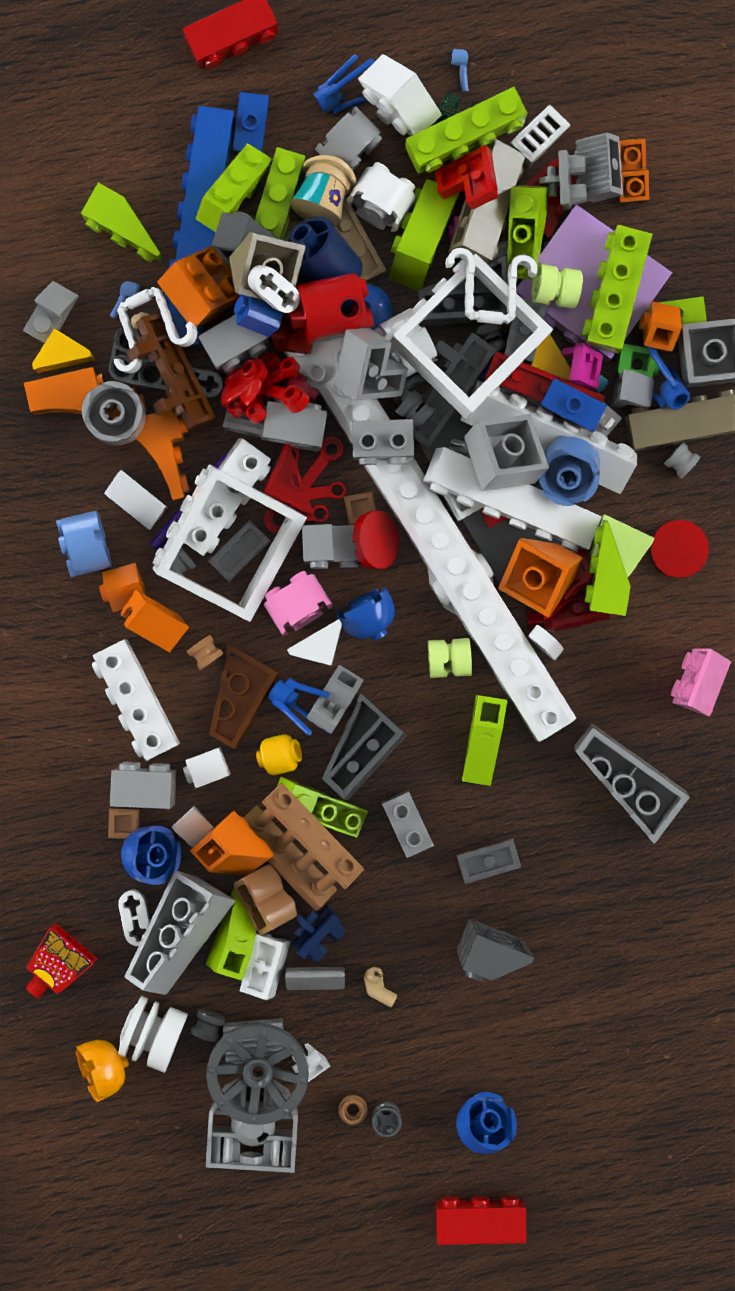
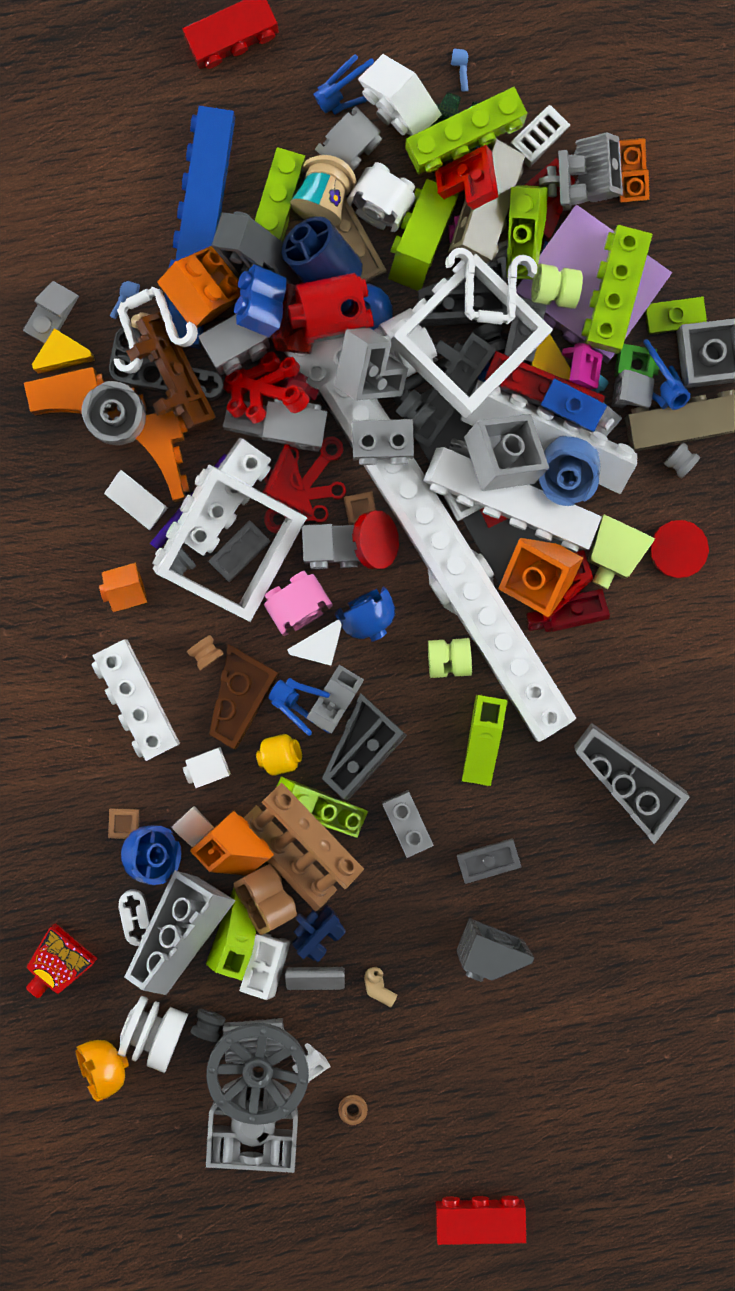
(84, 543): medium blue brick -> none
(113, 214): lime slope -> none
(143, 786): light grey brick -> none
(153, 621): orange hinge -> none
(238, 181): lime arch -> none
(244, 382): red plate -> none
(250, 121): blue plate -> none
(268, 251): dark tan slope -> none
(278, 283): white beam -> none
(386, 1124): dark grey wheel -> none
(486, 1123): blue cylinder -> none
(545, 642): white beam -> none
(610, 582): lime slope -> none
(661, 326): orange brick -> none
(701, 680): bright pink slope -> none

